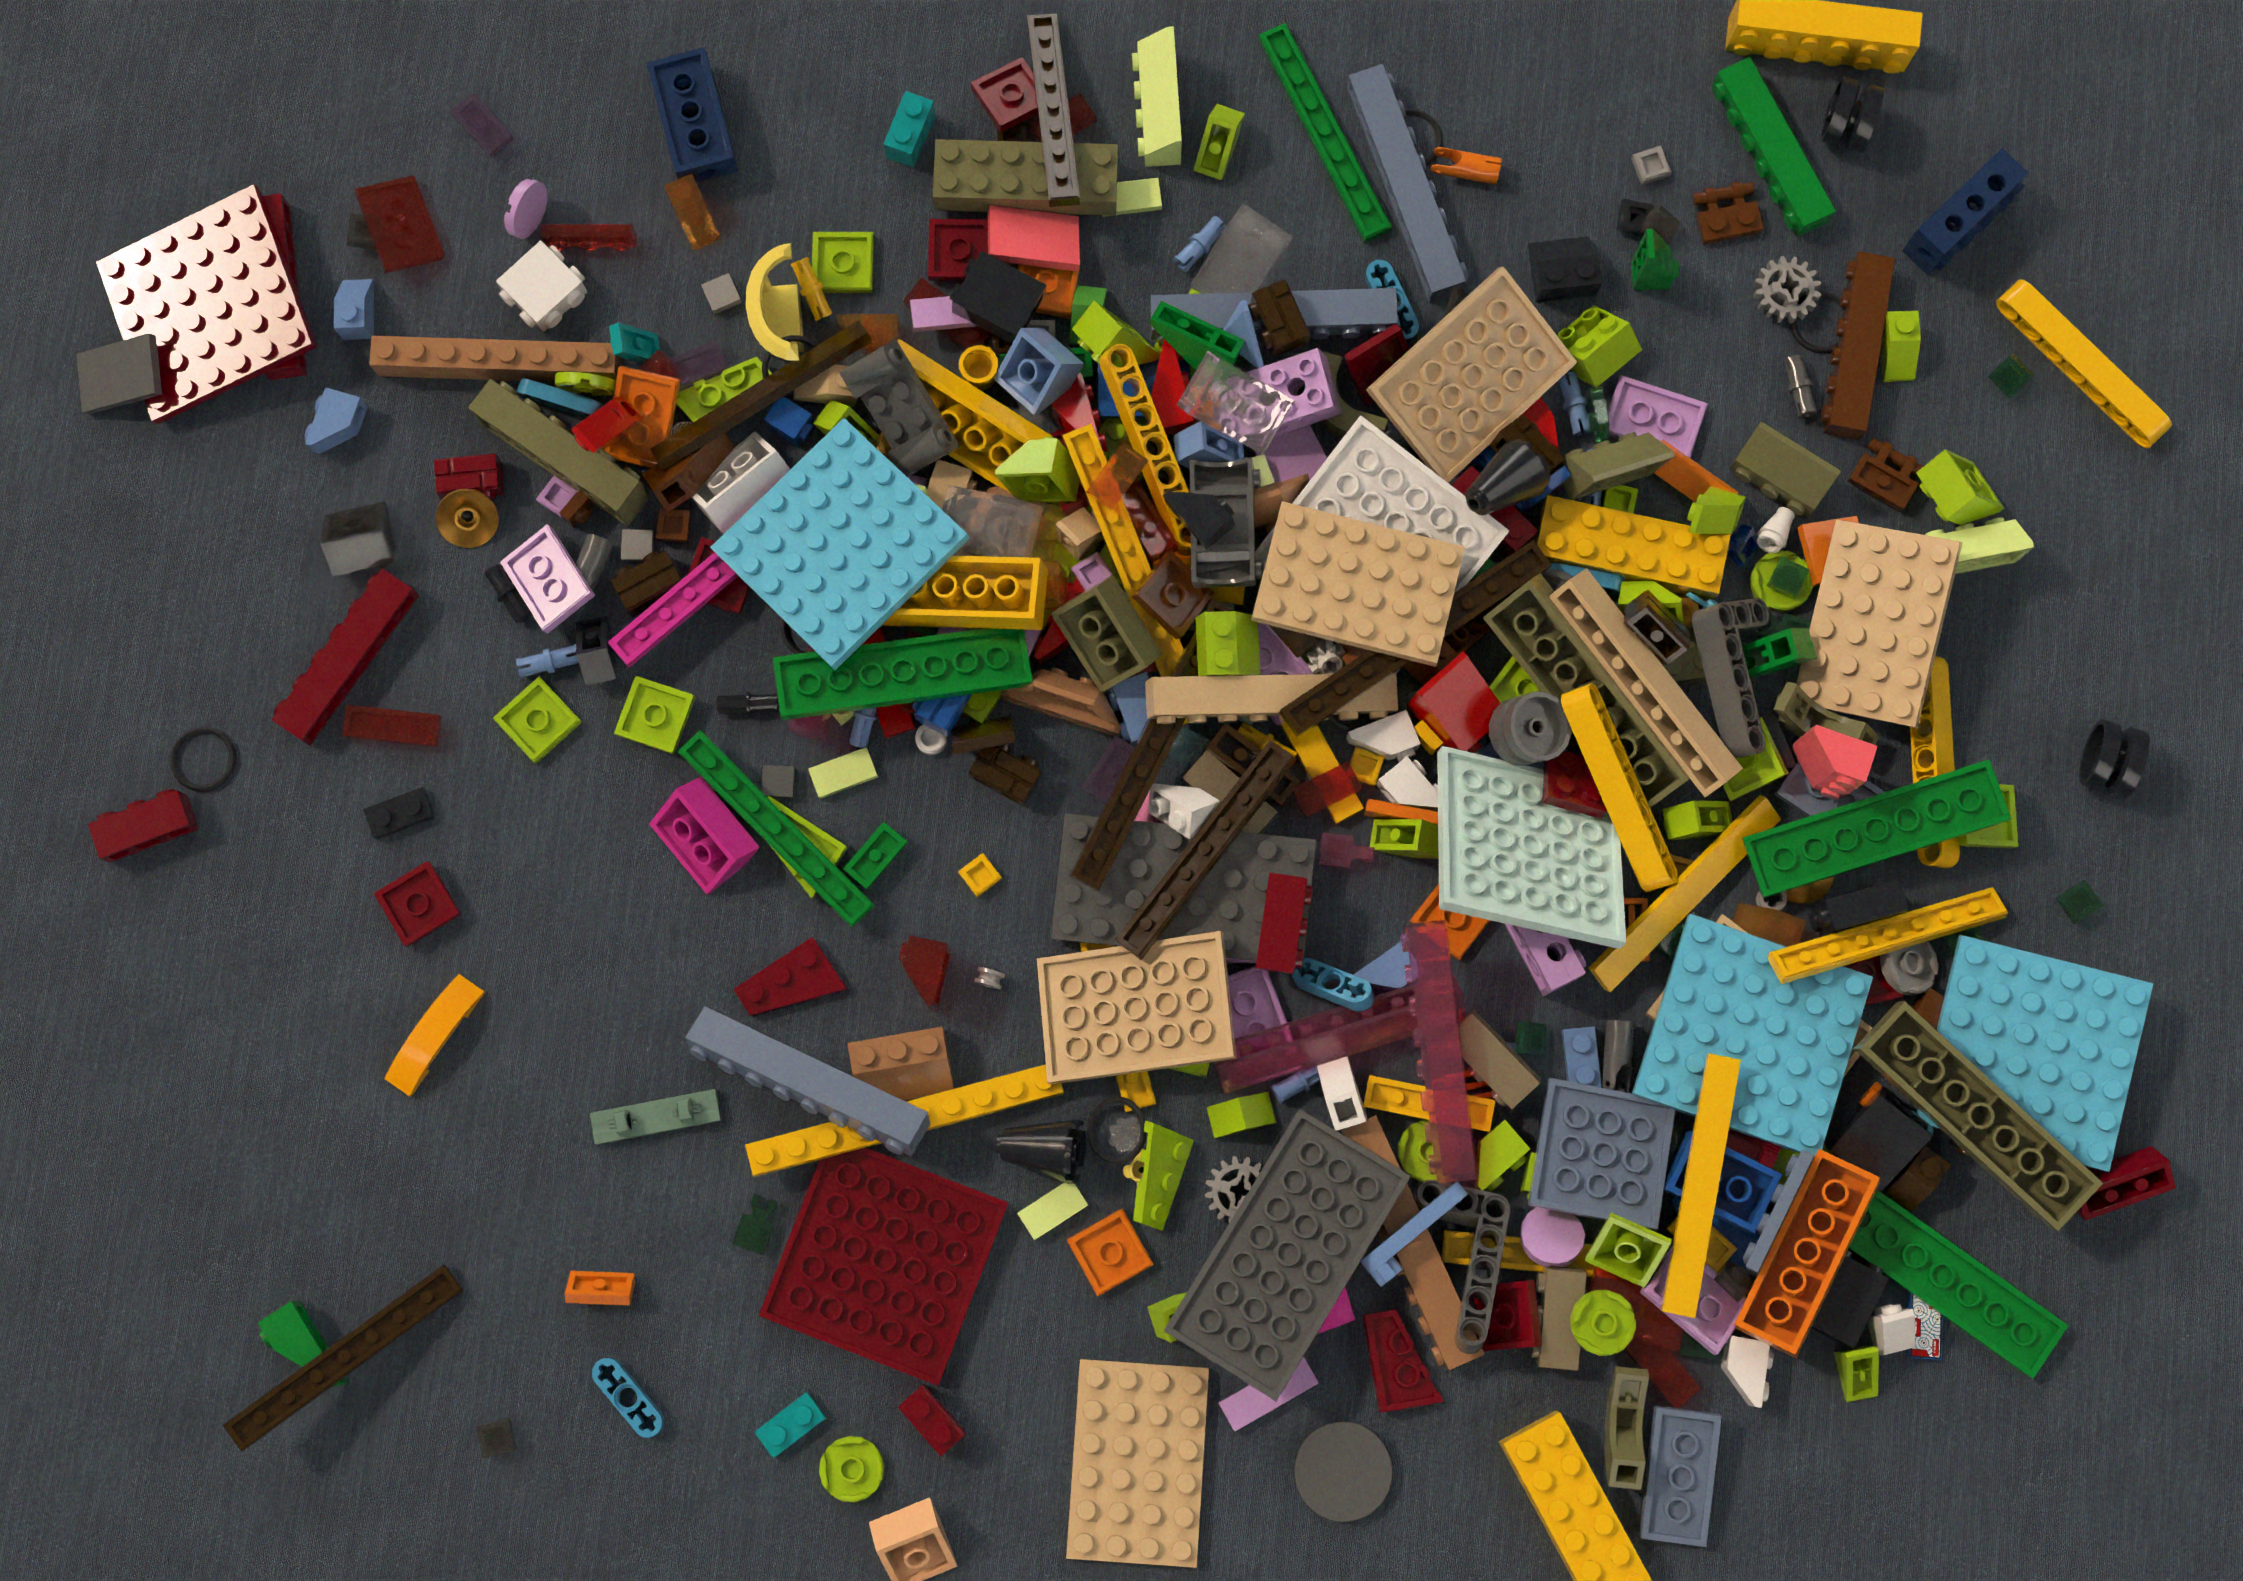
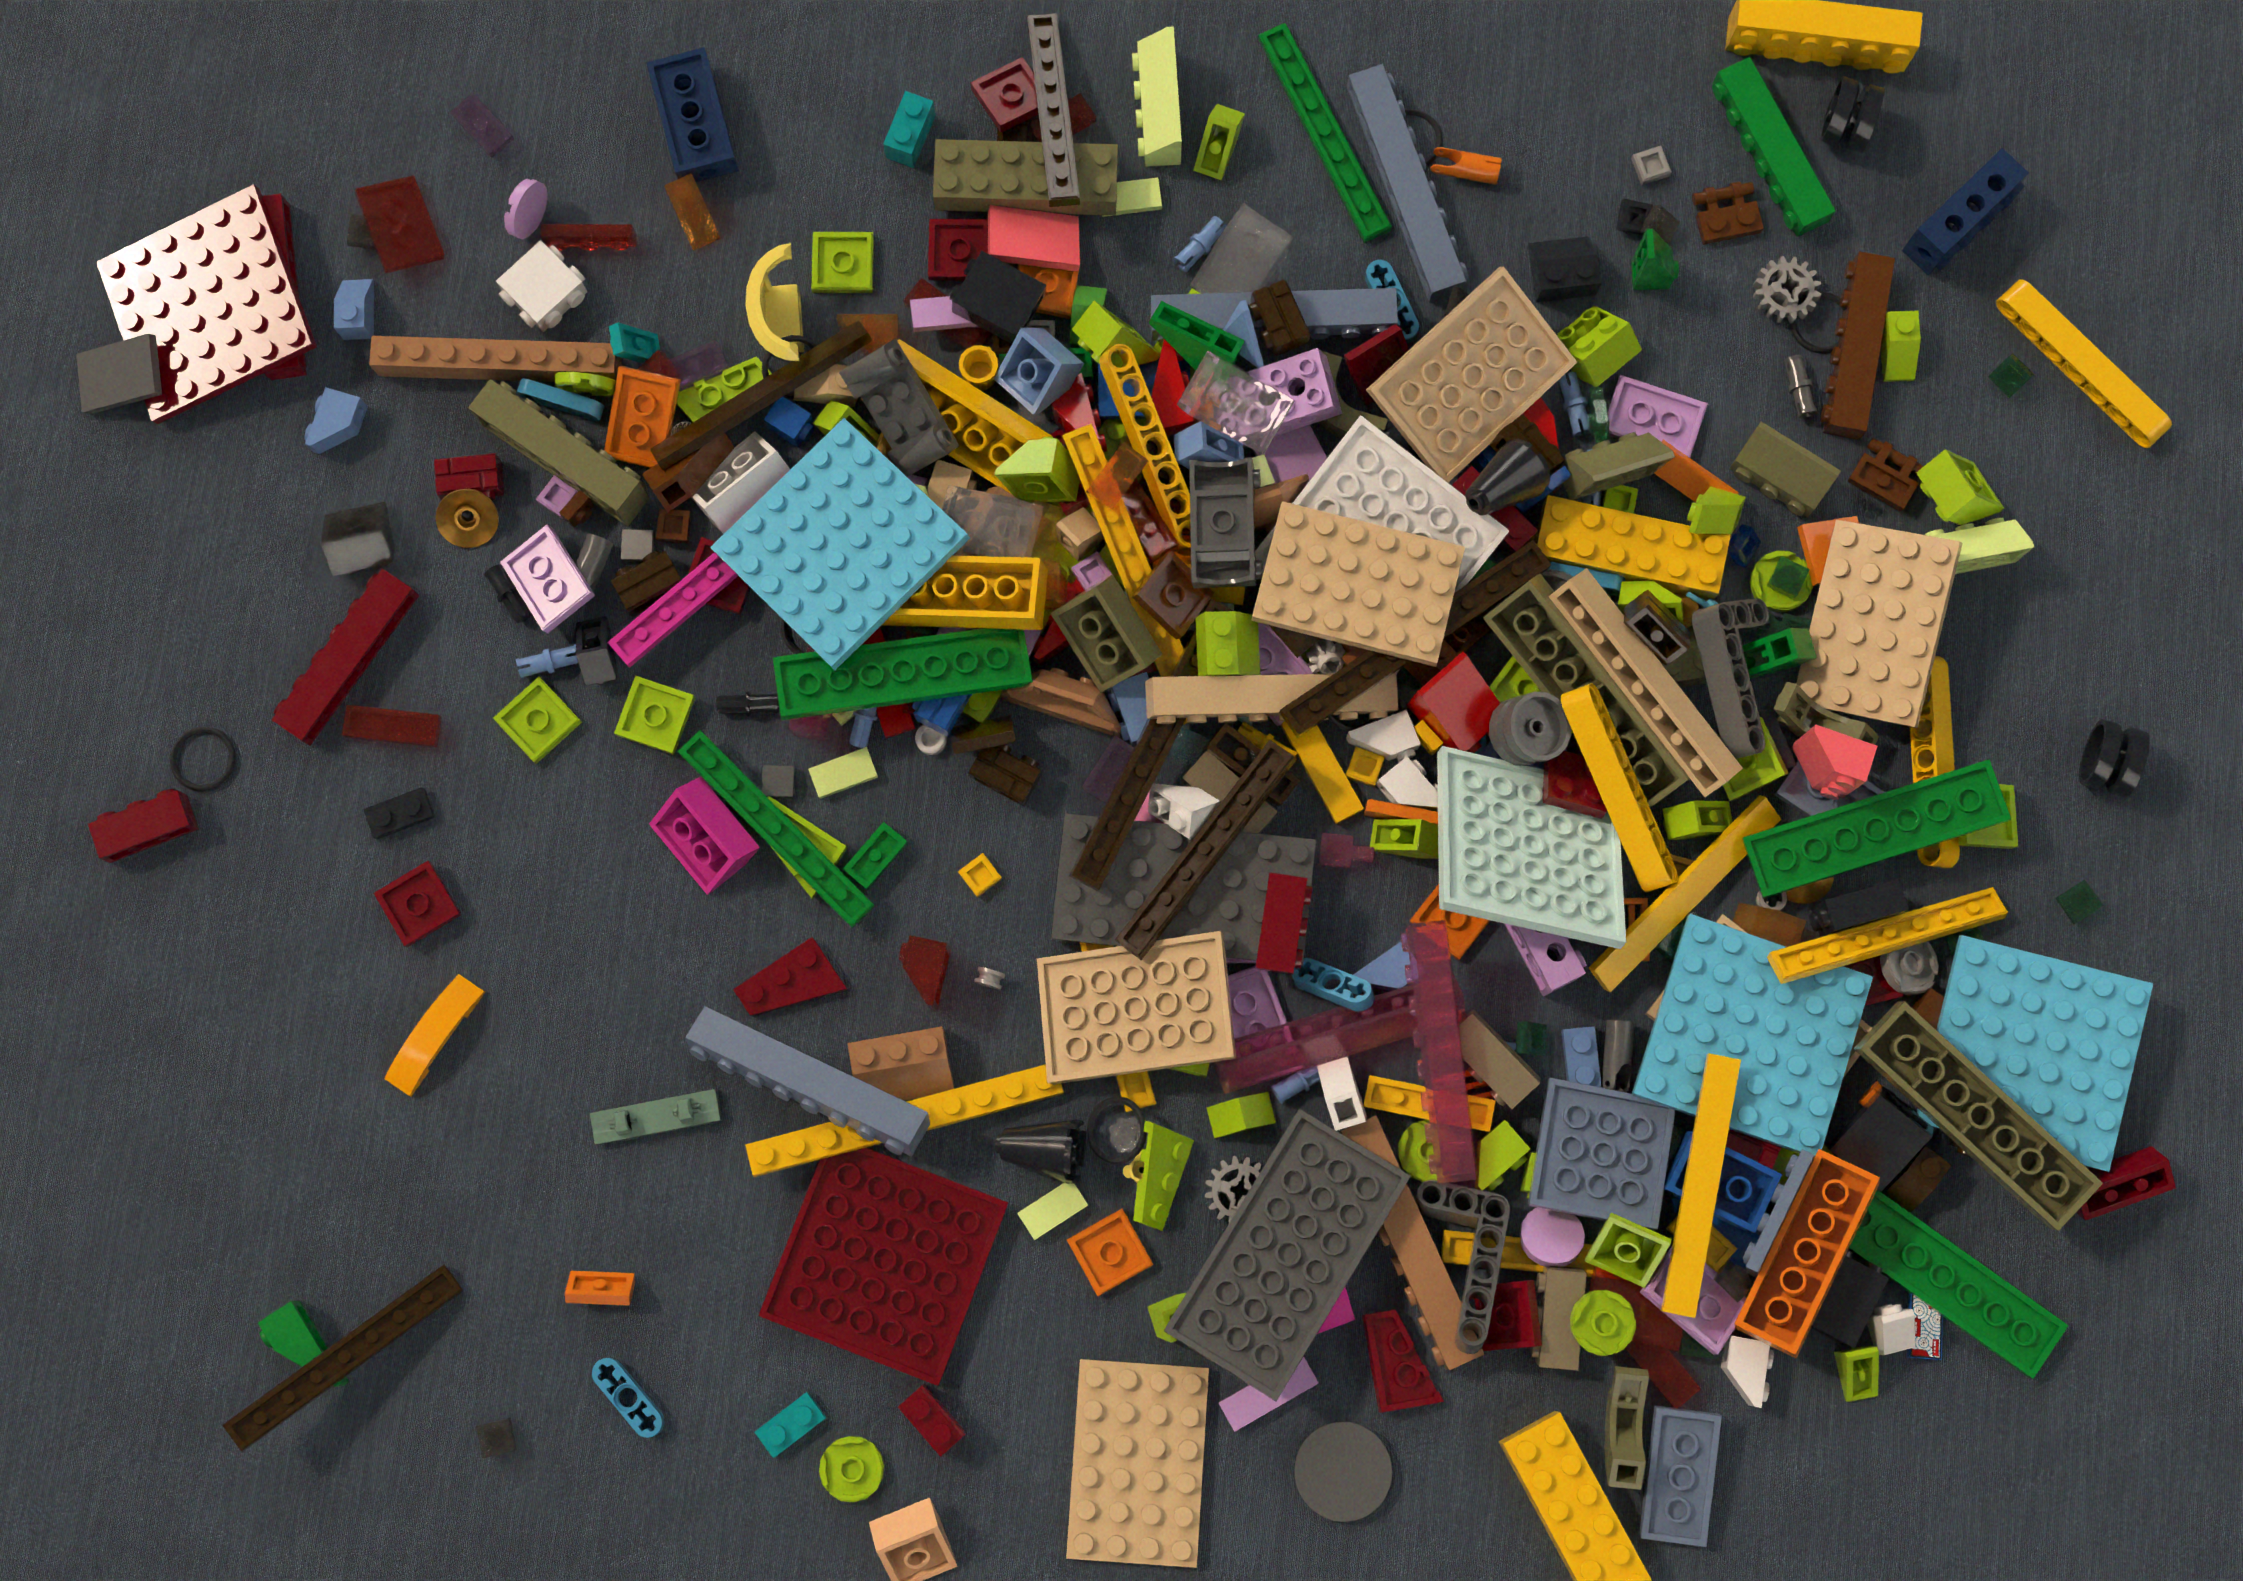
(606, 425): red slope -> none
(721, 293): light grey tile -> none
(754, 1230): clear green plate -> none
(811, 288): yellow pin -> none
(1201, 515): black slope -> none
(1327, 789): clear red plate -> none
(1380, 1260): medium blue beam -> none
(1775, 532): white cone -> none

